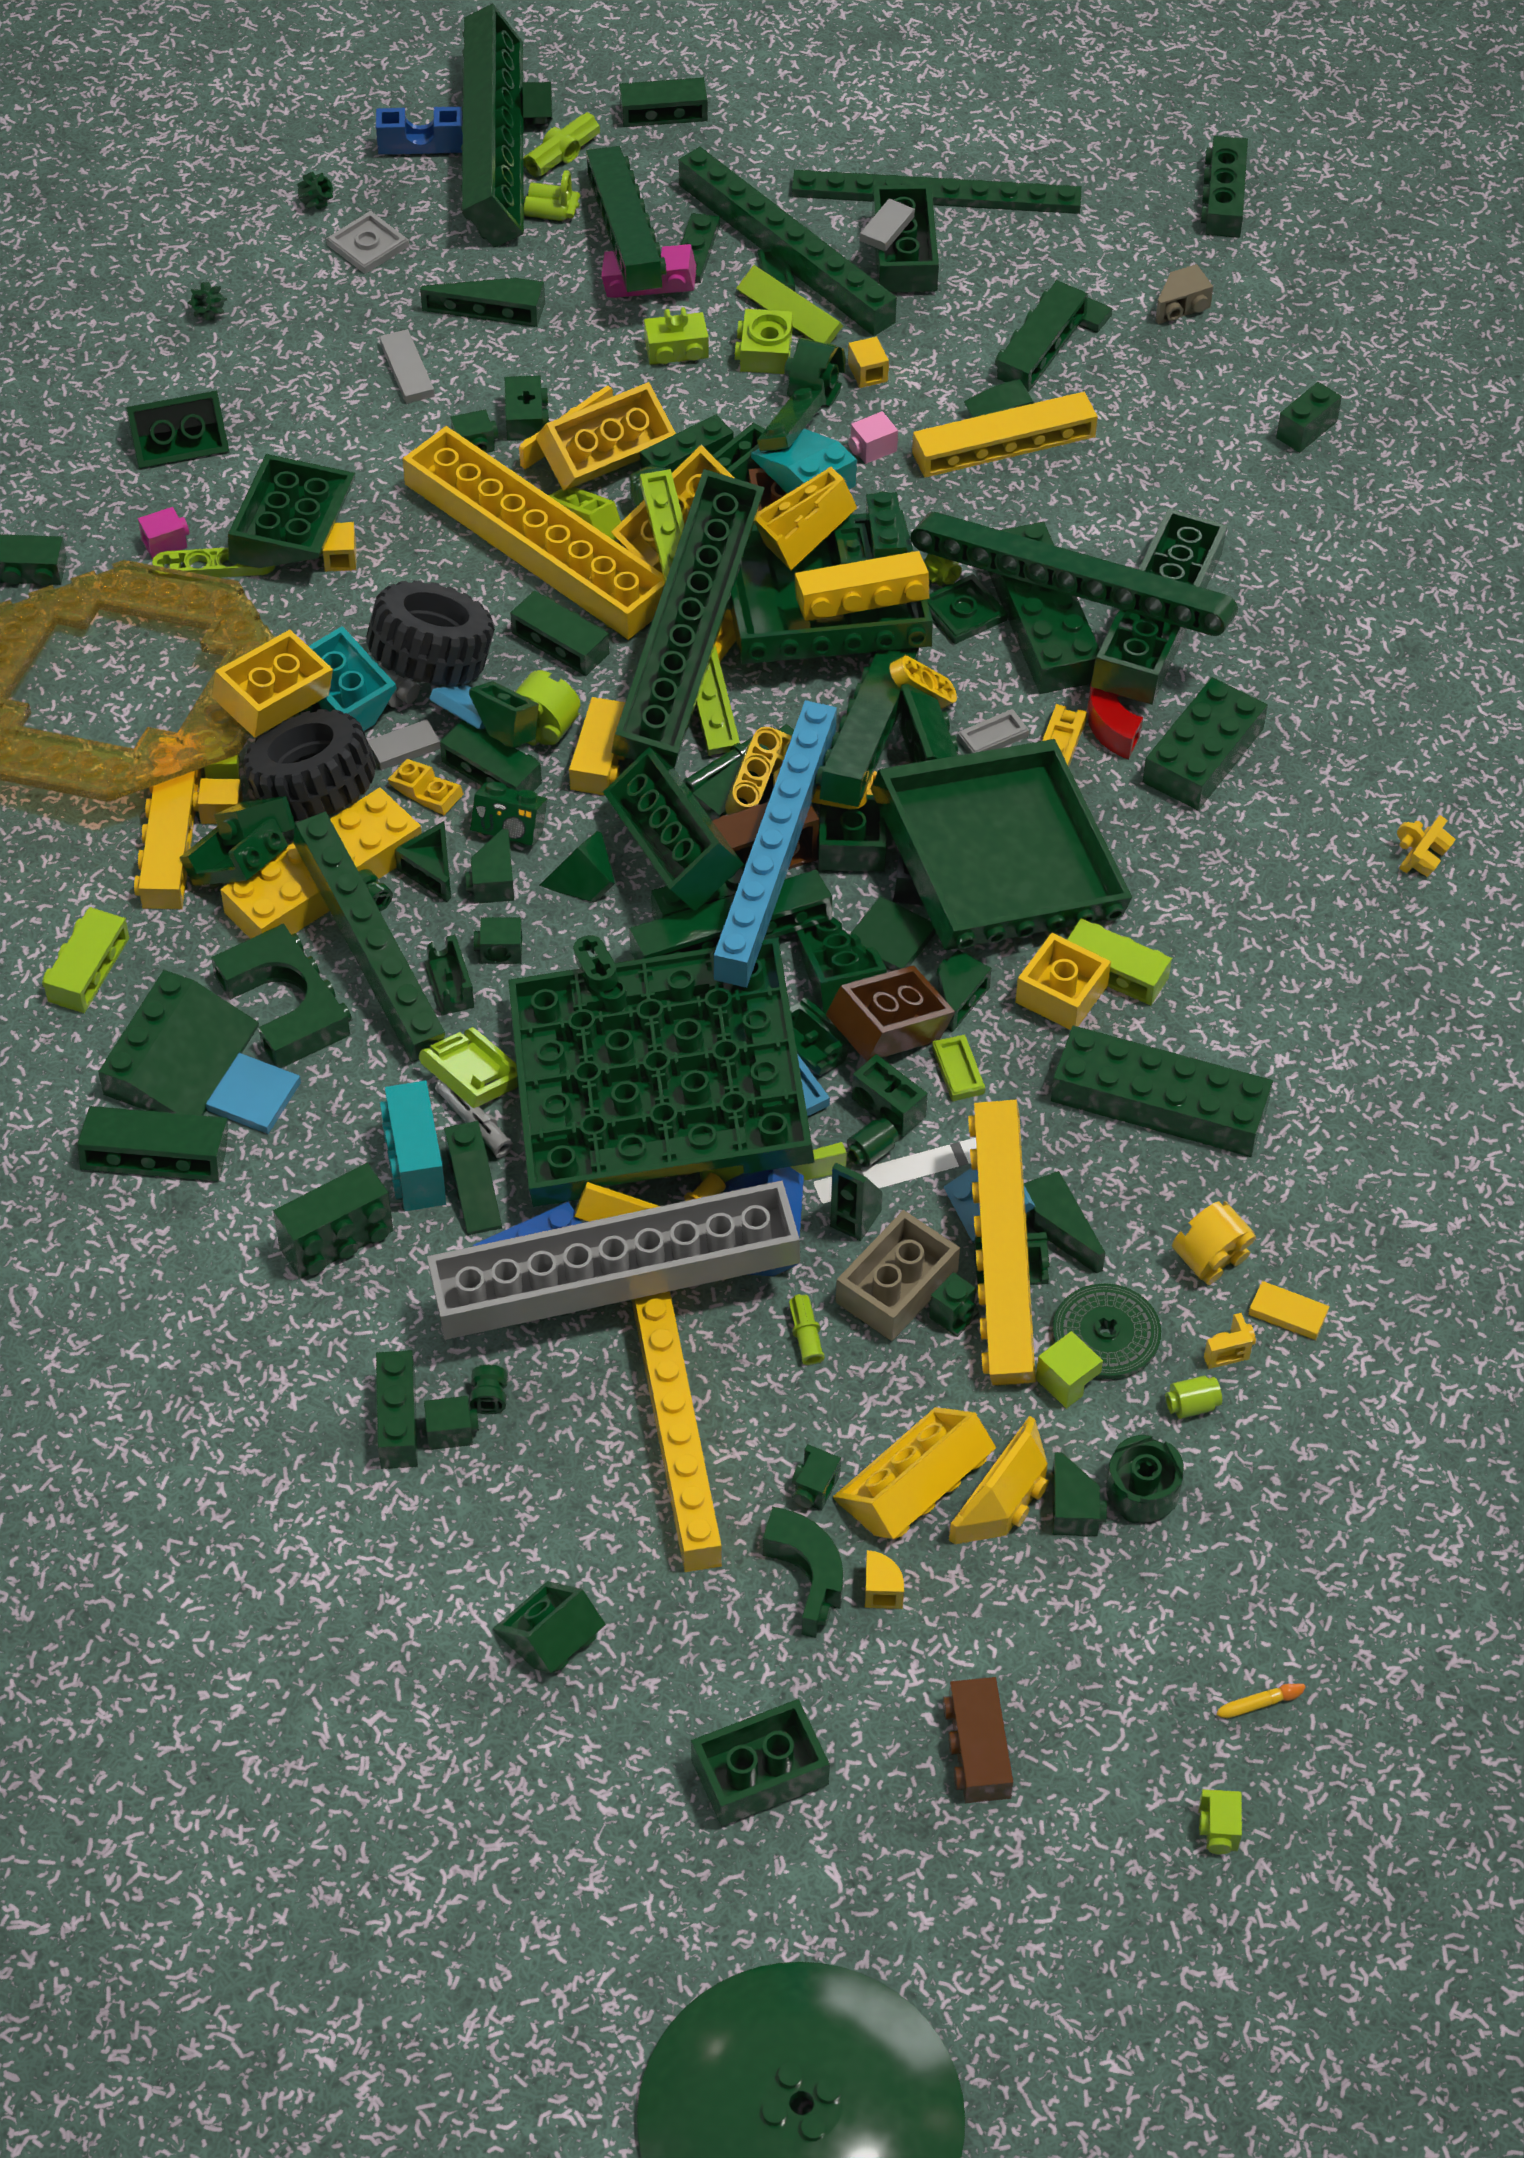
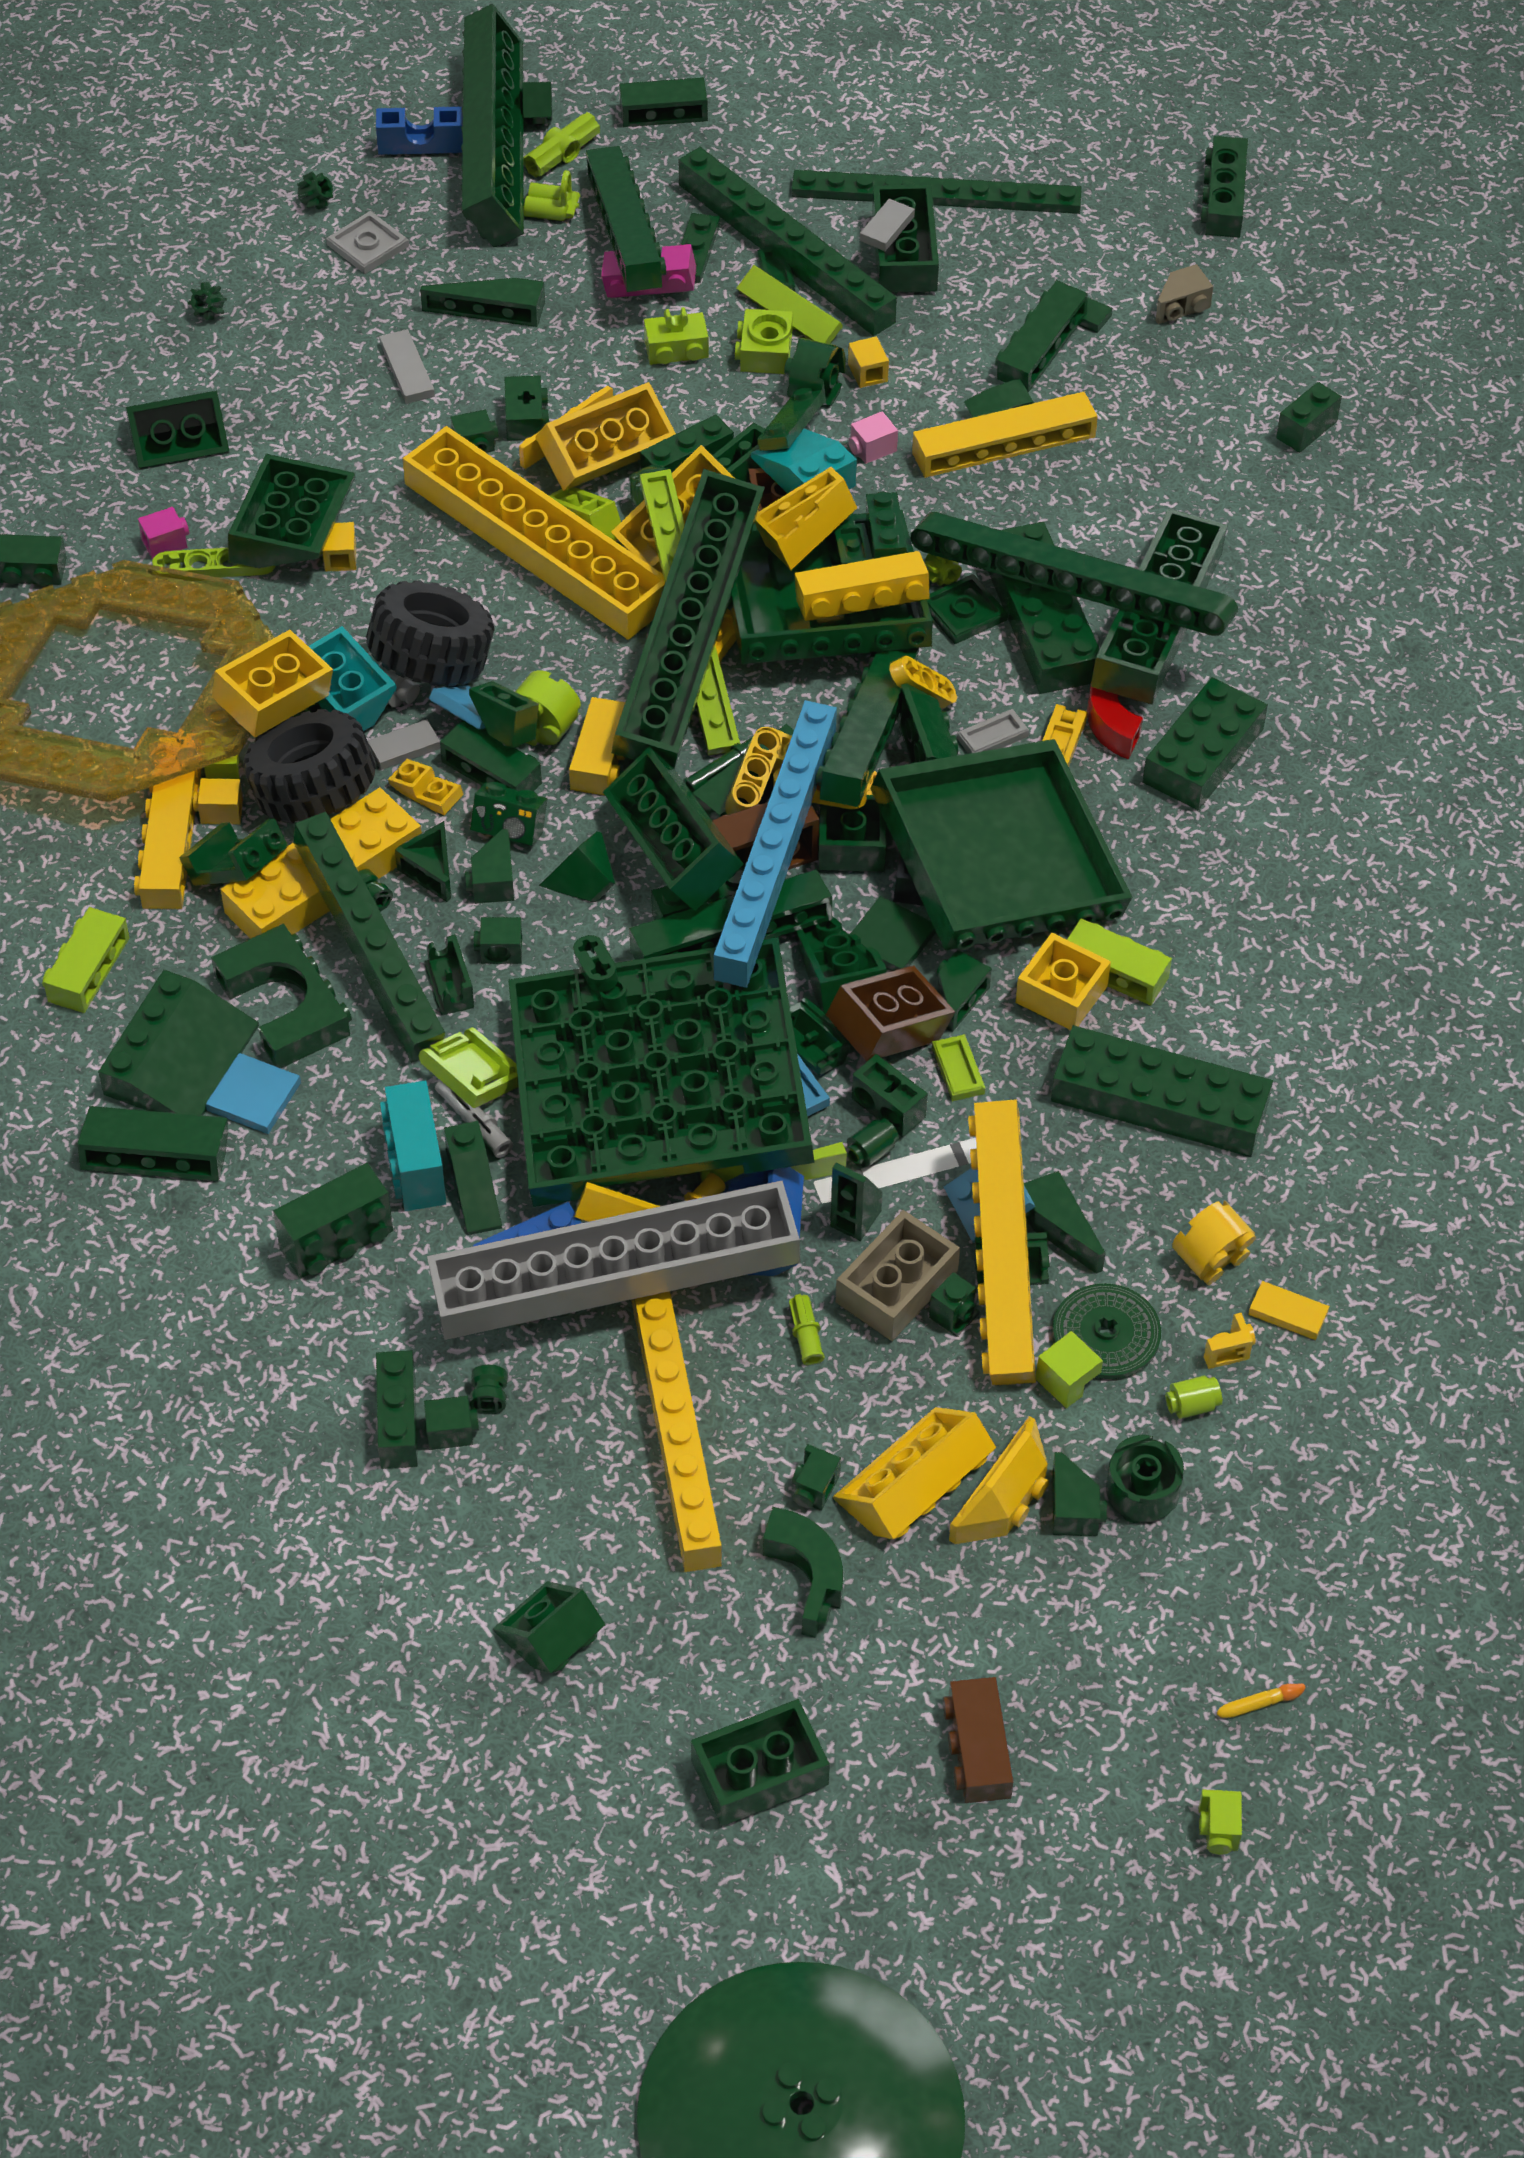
(243, 818): dark green slope -> none
(560, 633): dark green brick -> none
(883, 1582): yellow brick -> none
(1419, 856): yellow hips -> none

